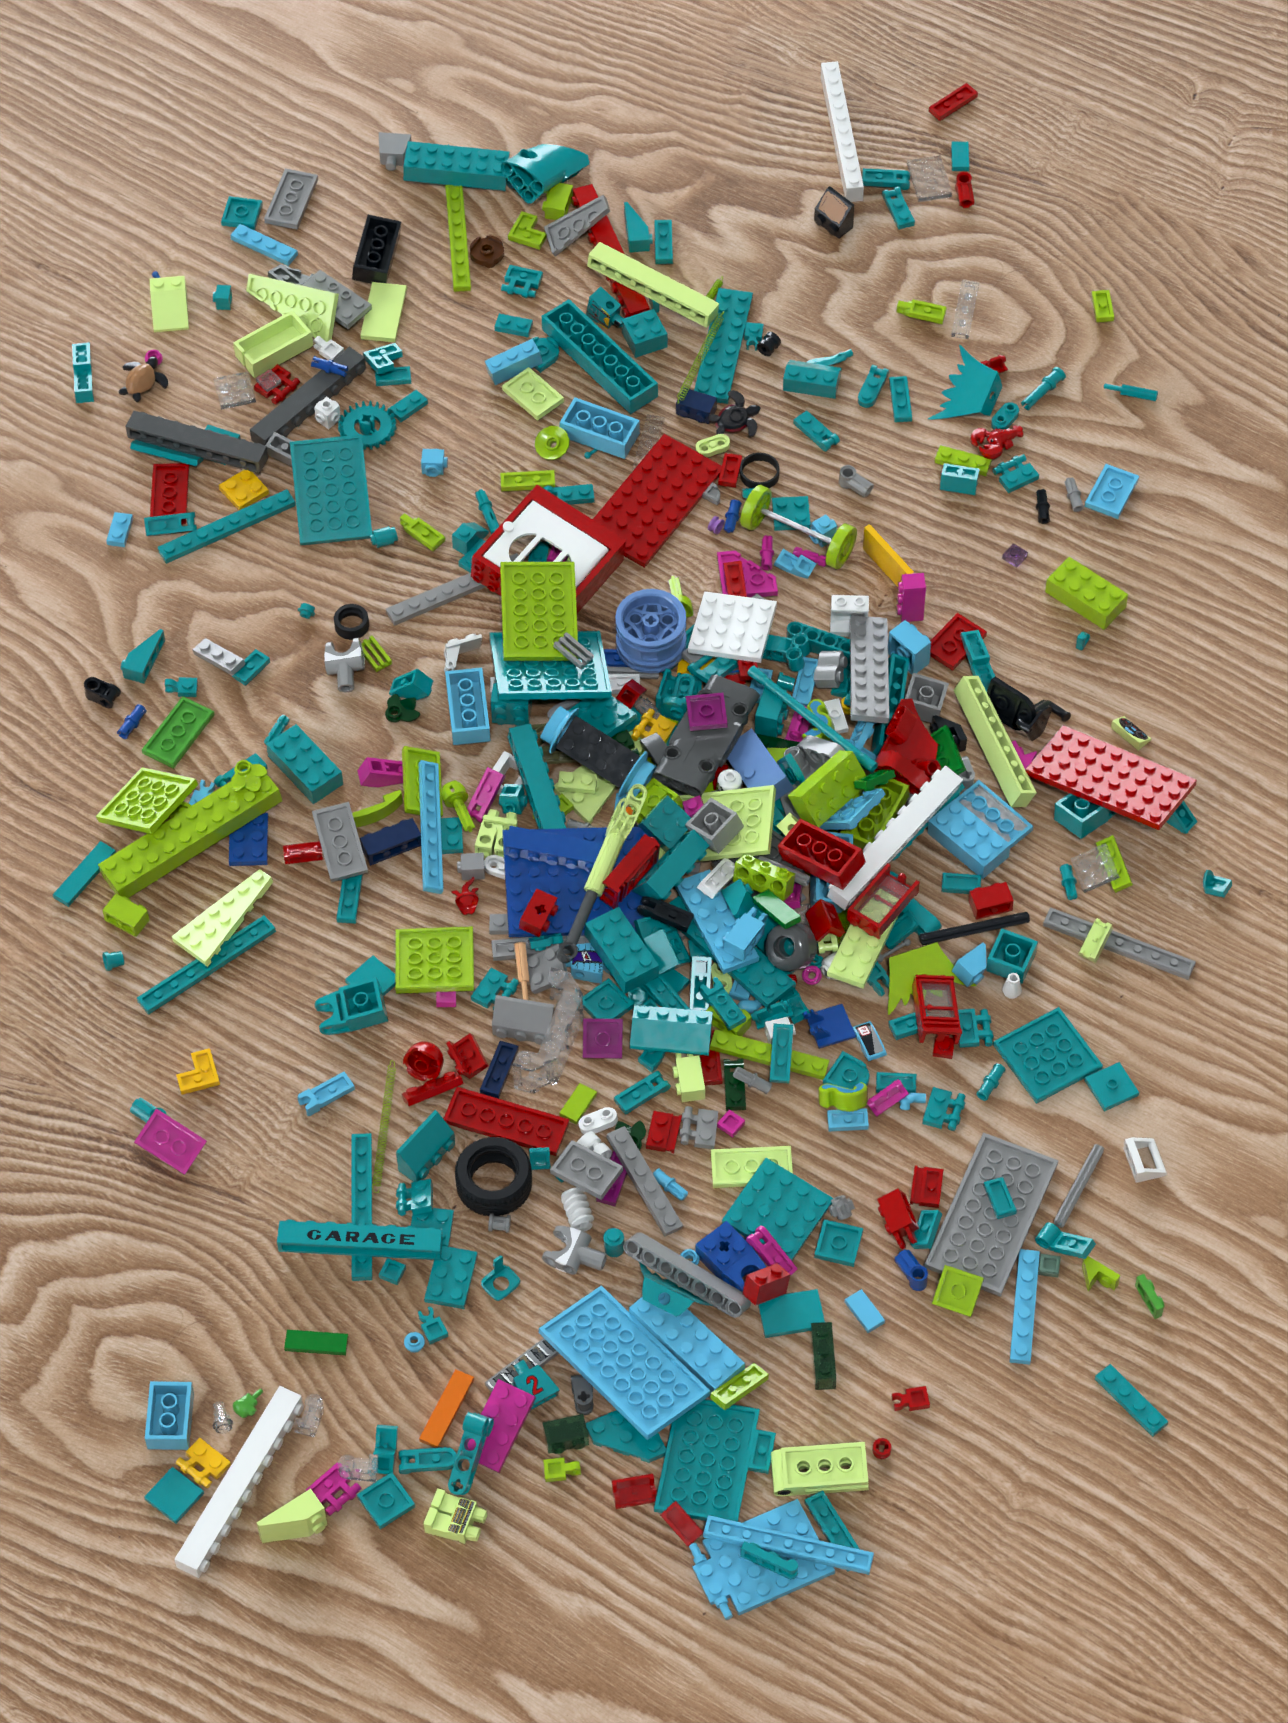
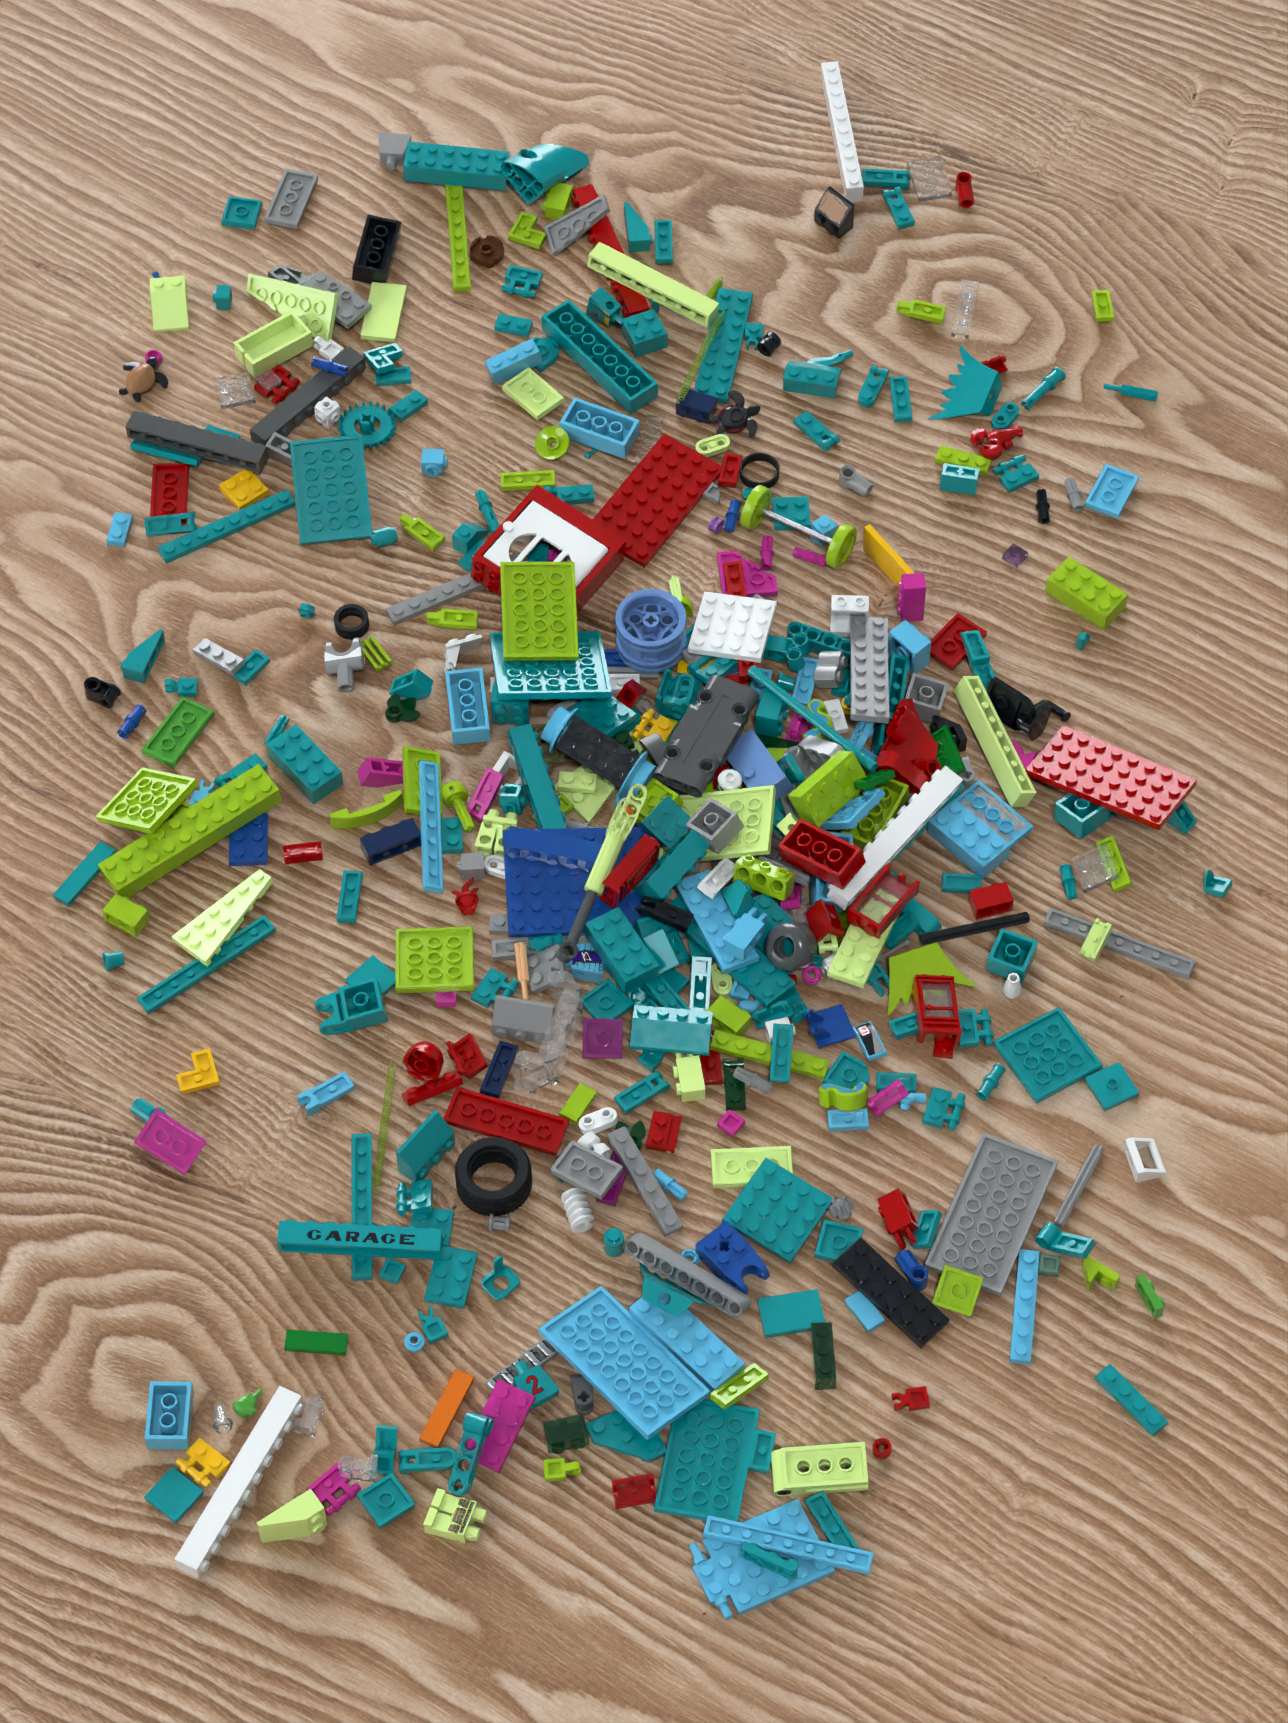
(82, 372): teal slope -> none
(250, 778): lime plate -> none
(264, 244): medium azure plate -> none
(340, 842): light grey plate -> none
(453, 619): none -> lime hinge
(539, 1158): teal plate -> none
(540, 903): red brick -> none
(575, 1252): light grey connector -> none
(586, 655): light grey tile -> none
(682, 1523): red tile -> none
(692, 805): dark pink plate -> none
(705, 1130): light grey plate -> none
(706, 711): magenta plate -> none
(723, 1004): teal plate -> none
(766, 1284): red brick -> none
(770, 1250): dark pink plate -> none
(776, 909): tile -> none
(792, 564): medium azure slope -> none
(890, 1293): none -> black plate
(926, 1186): red plate -> none
(953, 101): red plate -> none
(960, 156): teal tile -> none
(971, 966): medium azure slope -> none
(1000, 1198): teal tile -> none
(1130, 732): slope -> none

